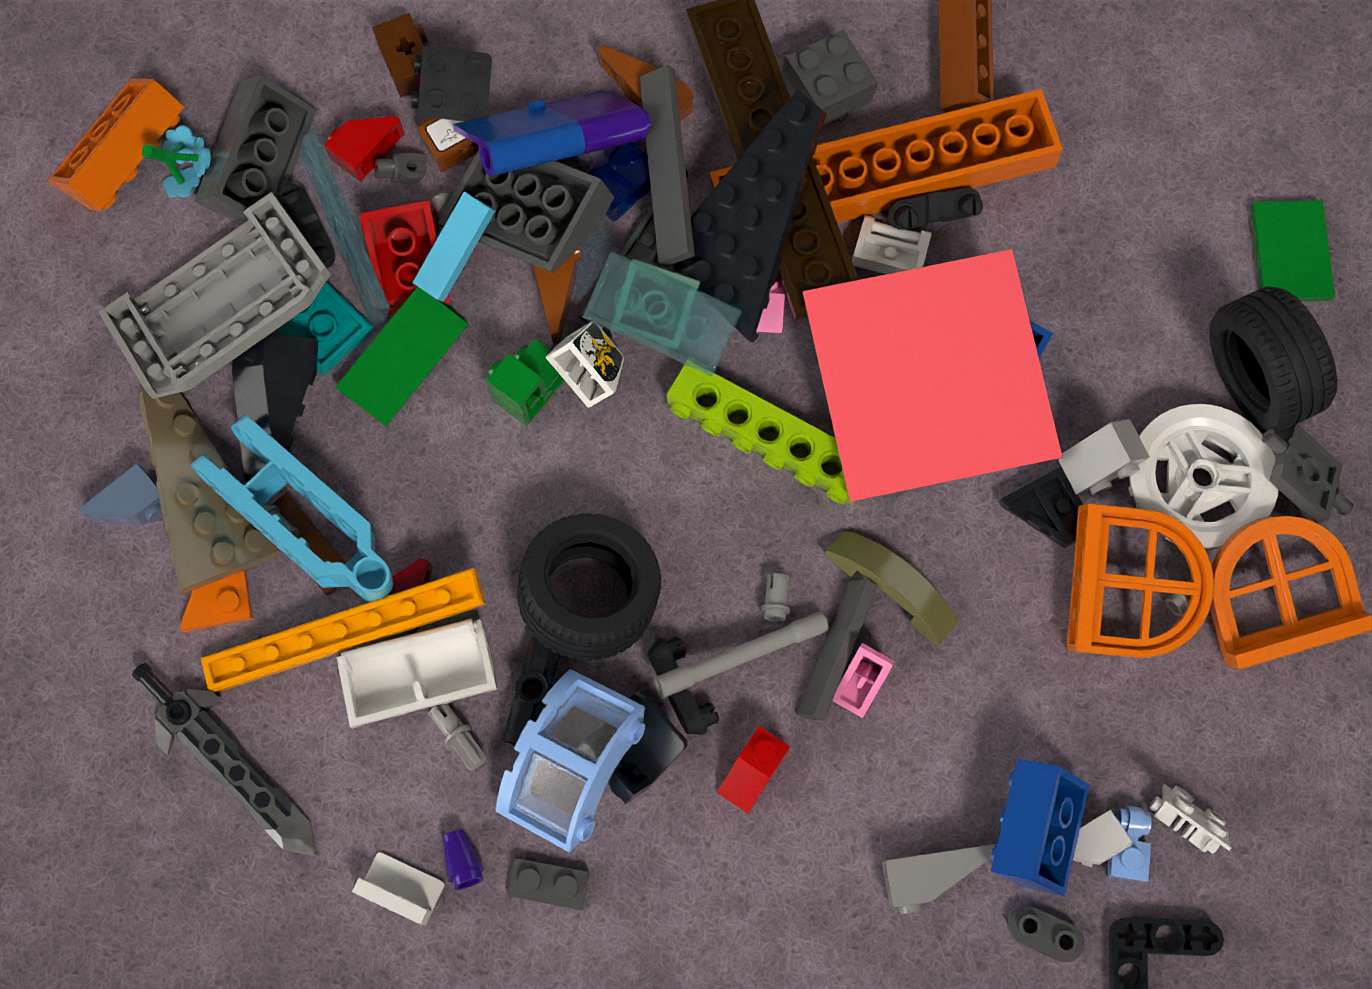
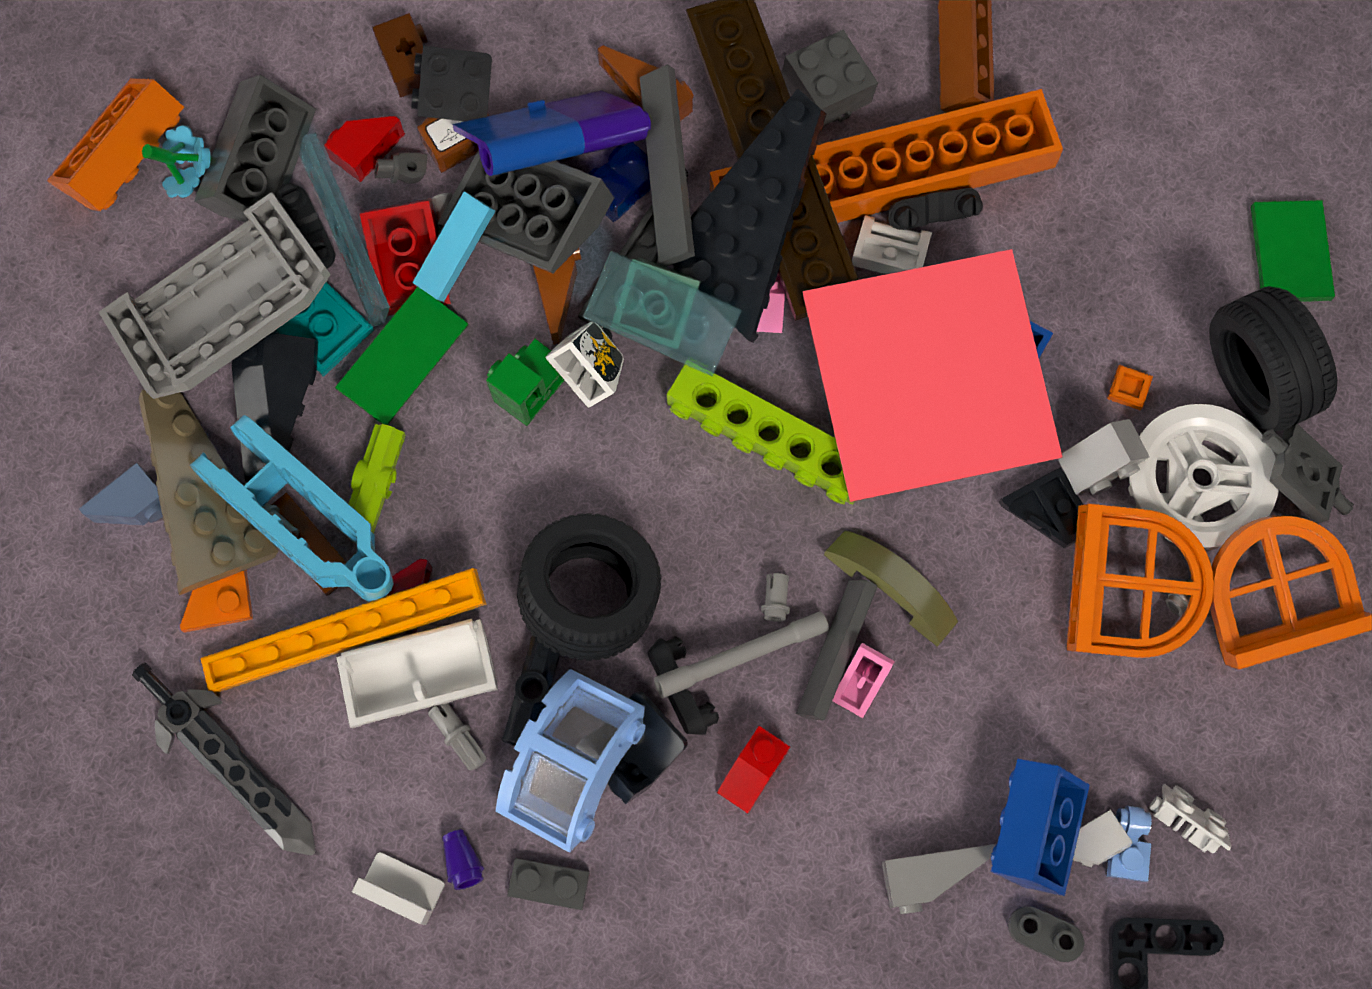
(376, 472): none -> lime piece
(1130, 387): none -> orange tile

